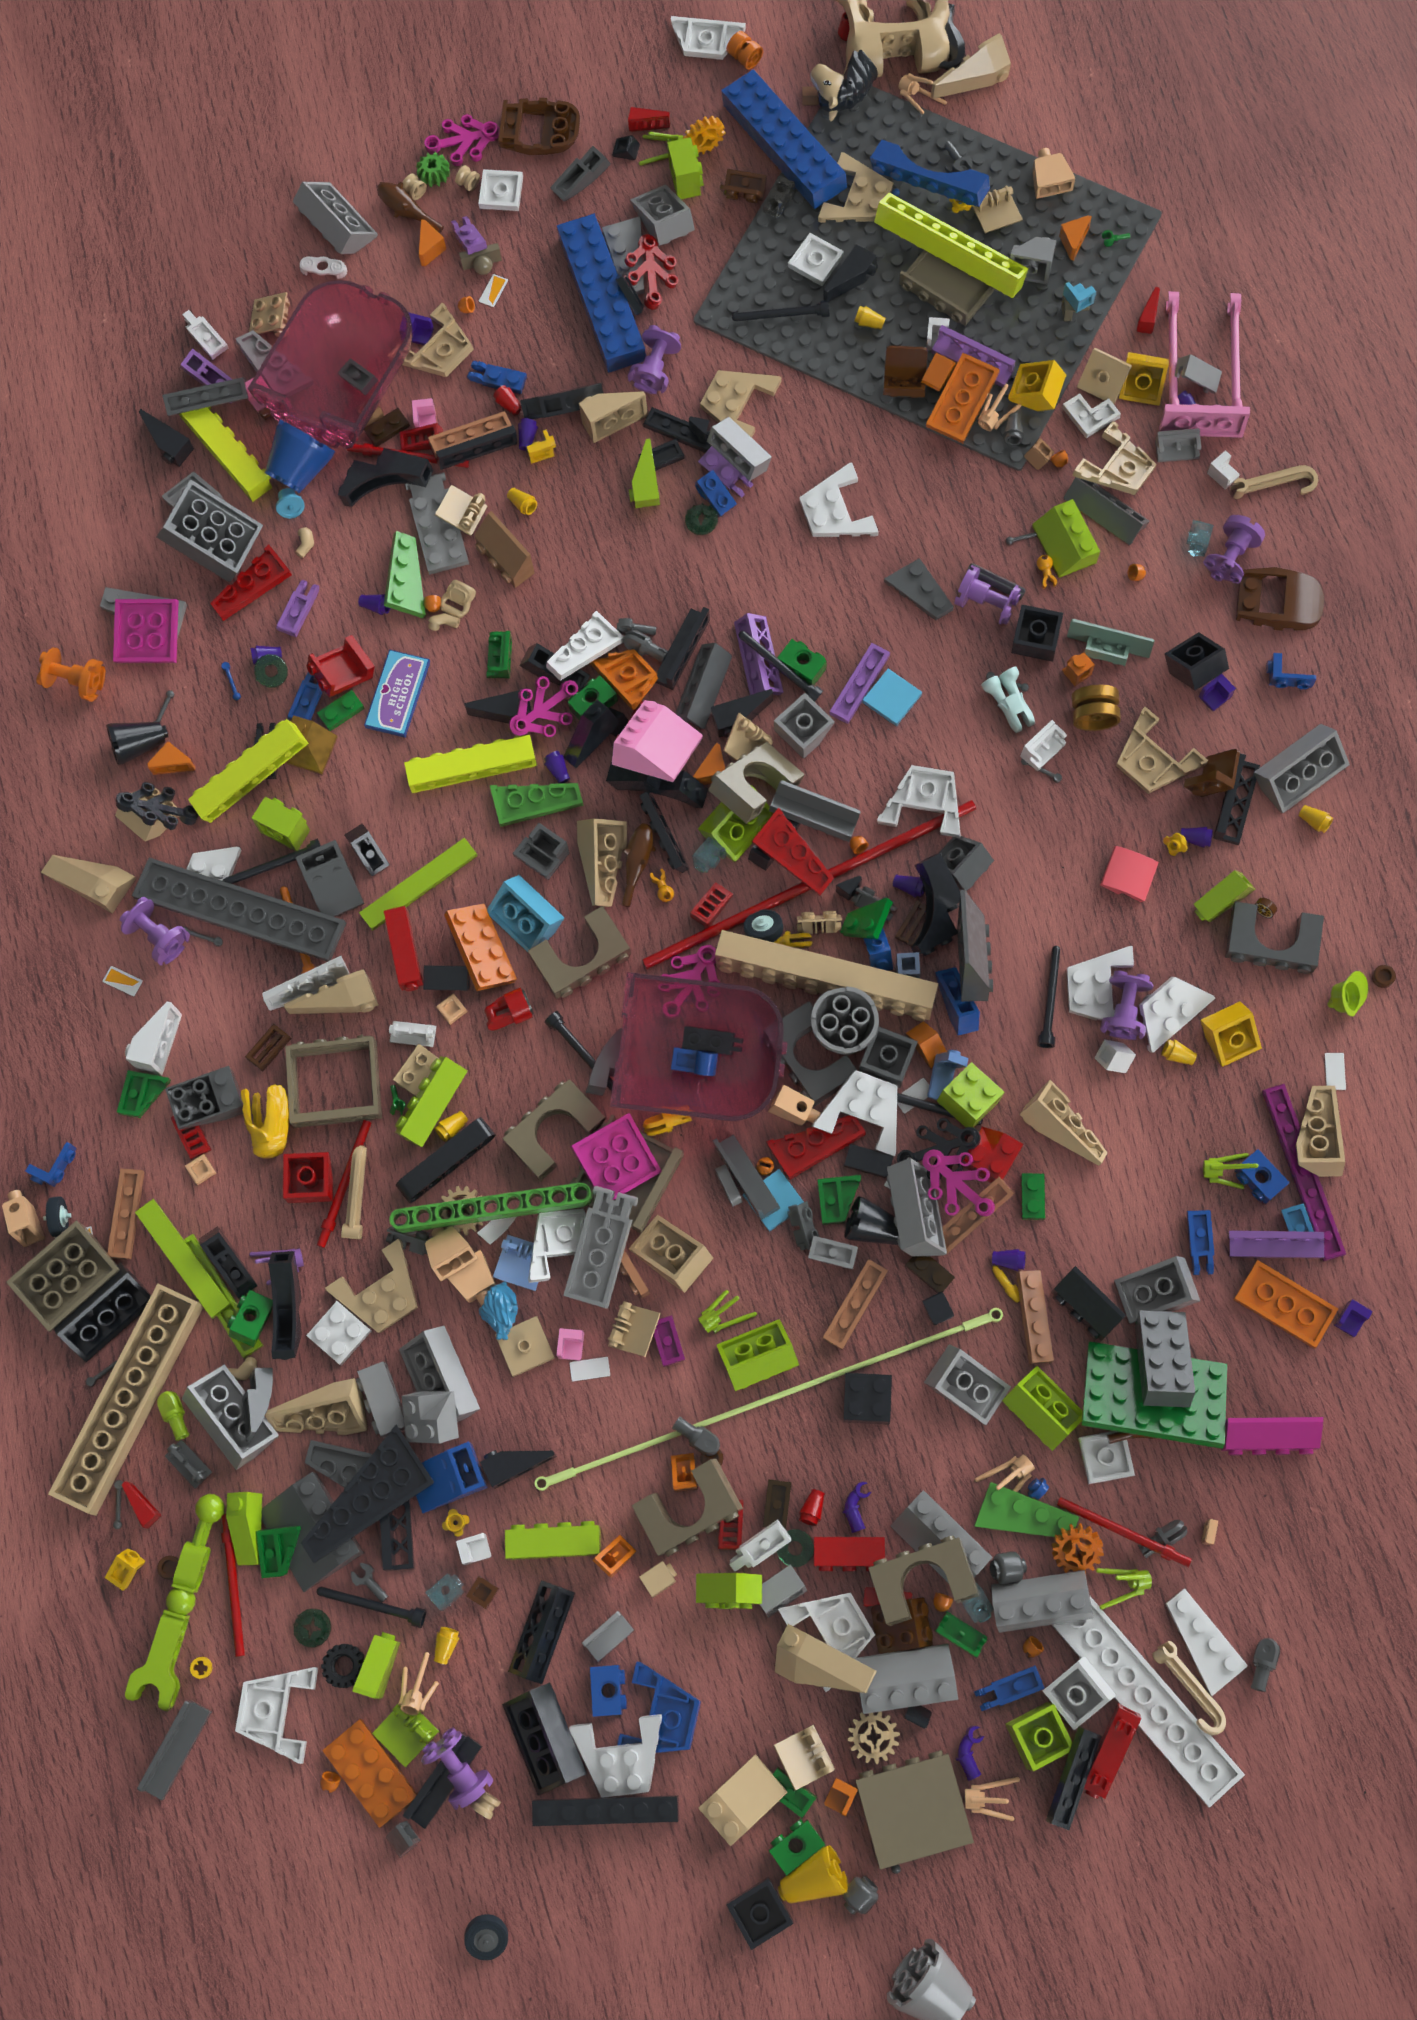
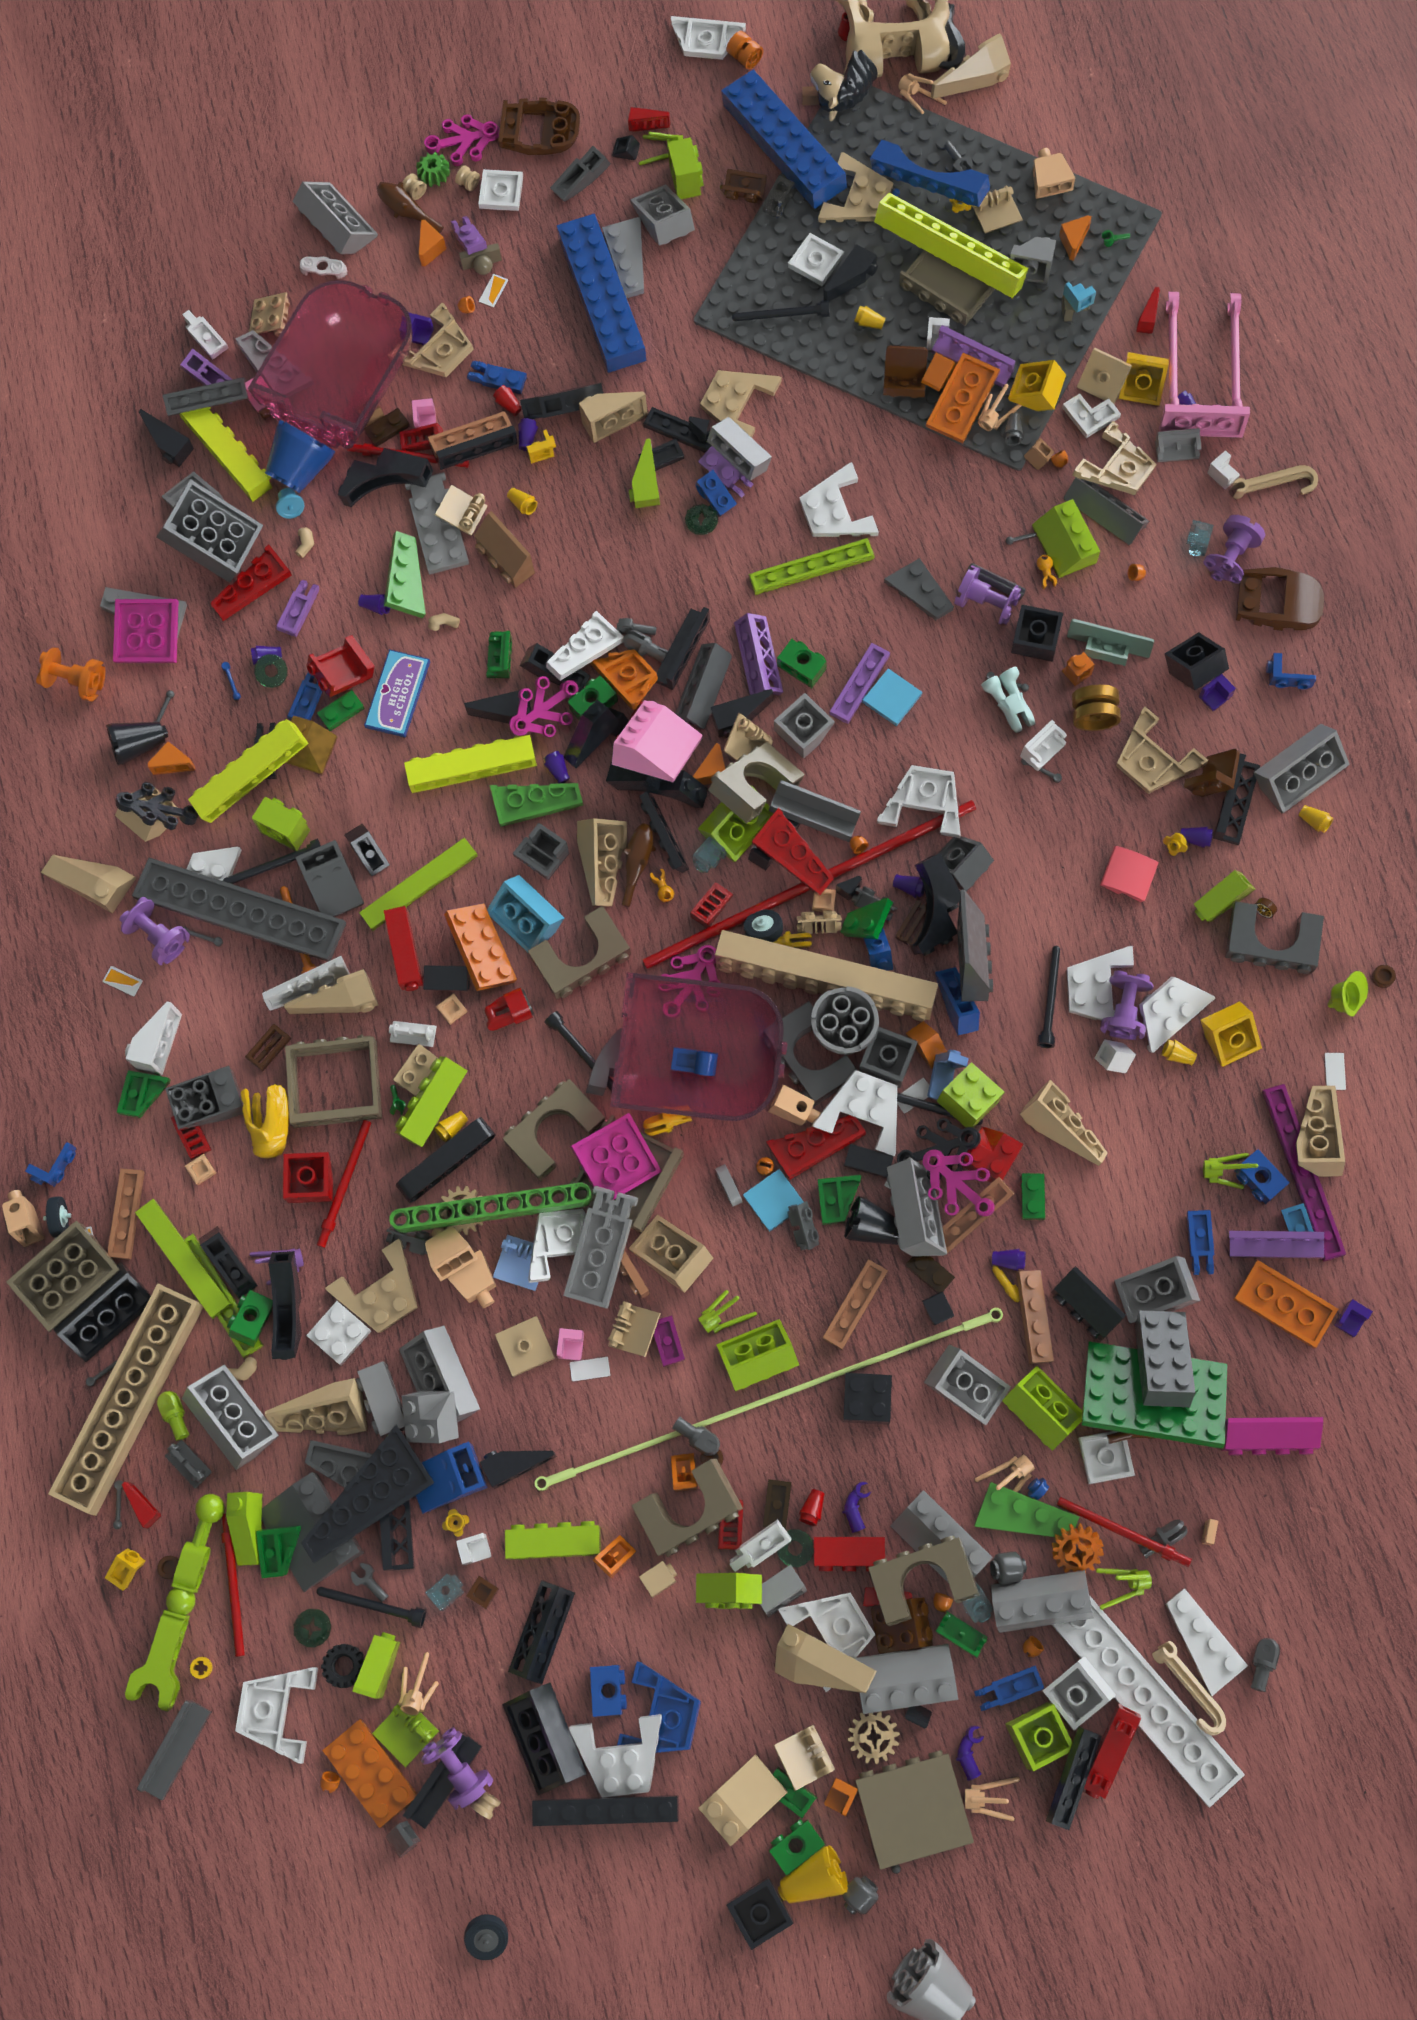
(257, 1400): slope -> none
(352, 1227): tan piece -> none
(357, 376): dark grey plate -> none
(432, 603): orange hinge -> none
(445, 1644): yellow cone -> none
(459, 593): tan piece -> none
(495, 1229): white sticker -> none
(499, 1309): dark azure hair -> none
(608, 1636): light grey panel -> none
(630, 293): black tile -> none
(649, 375): medium lavender piece -> none
(651, 268): red plant -> none
(706, 133): light orange gear -> none
(710, 1040): black hinge -> none
(746, 1176): dark grey panel -> none
(811, 566): none -> lime tile
(812, 691): black piece -> none
(824, 902): none -> light nougat tile
(833, 1252): light grey panel -> none
(908, 964): sand blue brick -> none
(1198, 372): light grey hinge -> none

